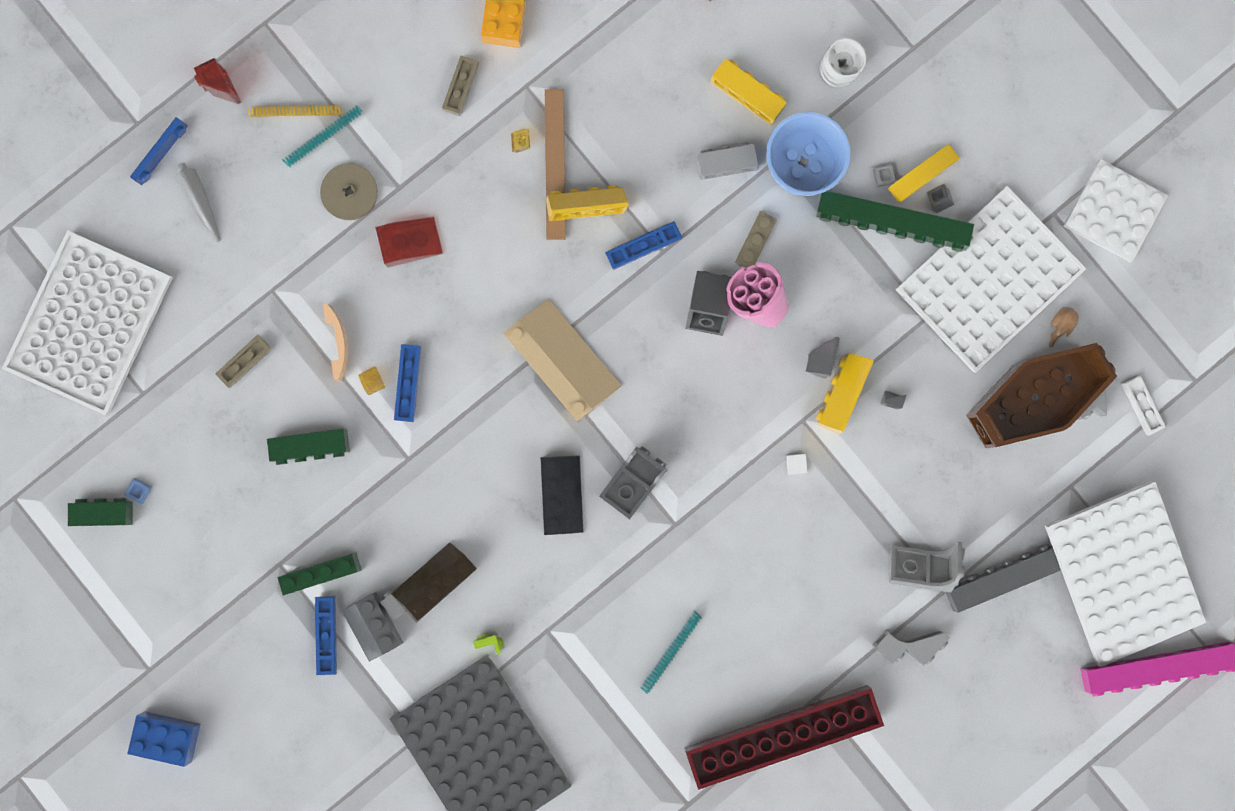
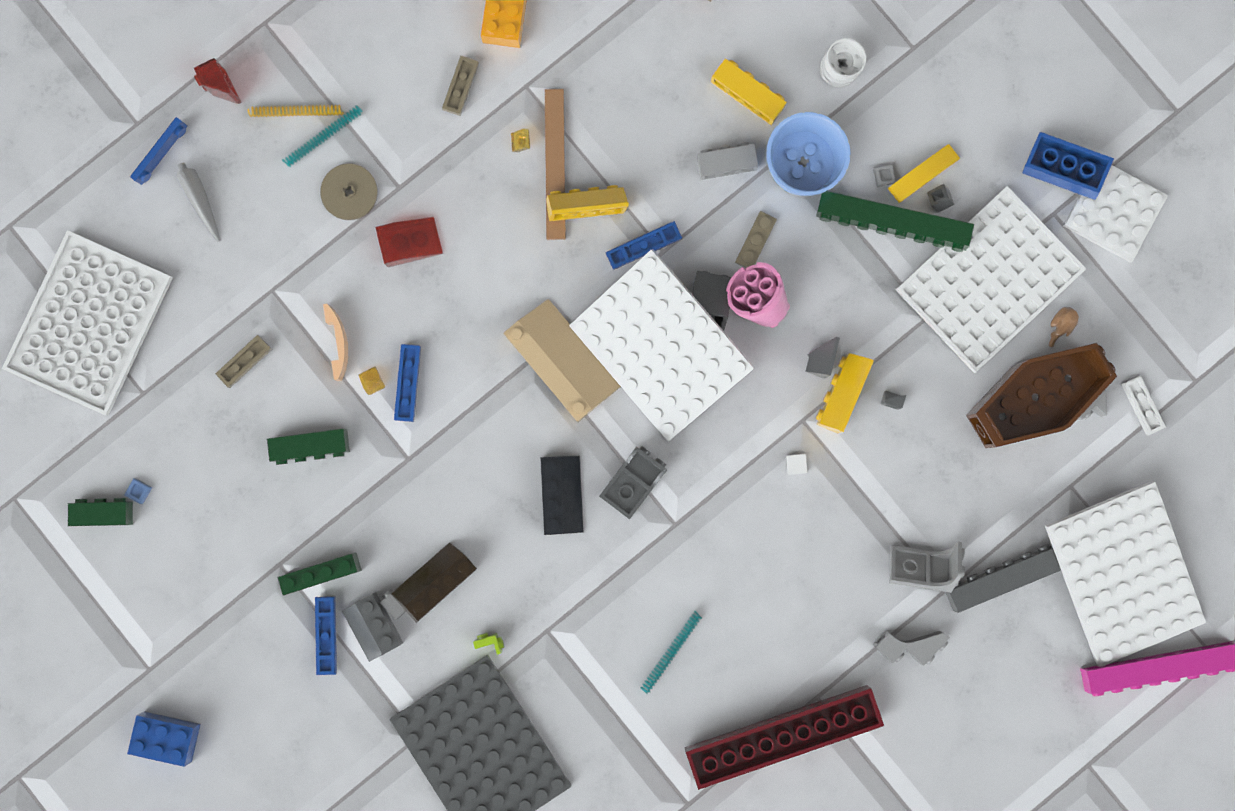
(661, 345): none -> white plate
(1068, 165): none -> blue brick

